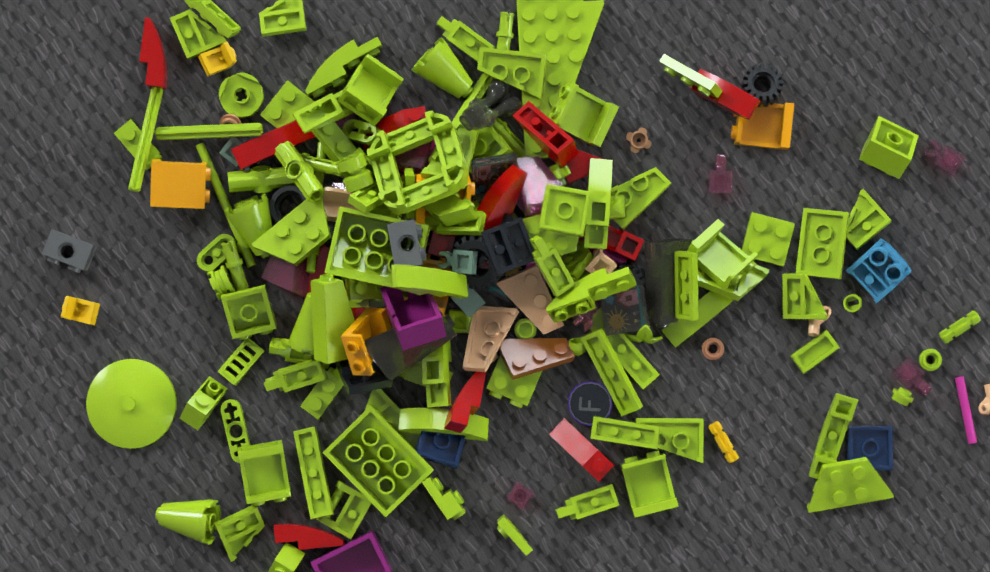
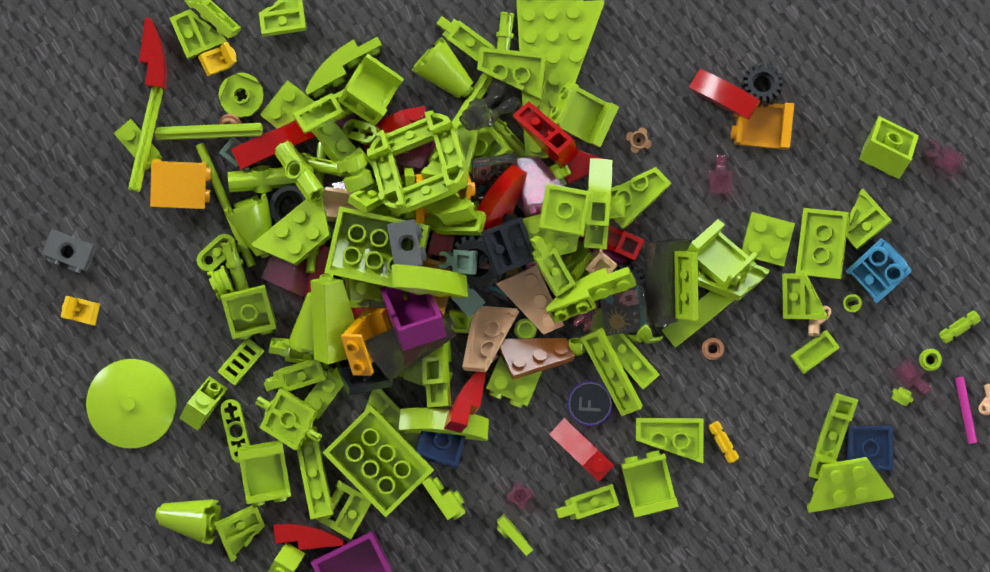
(288, 419): none -> lime plate
(625, 432): lime plate -> none
(690, 77): plate -> none

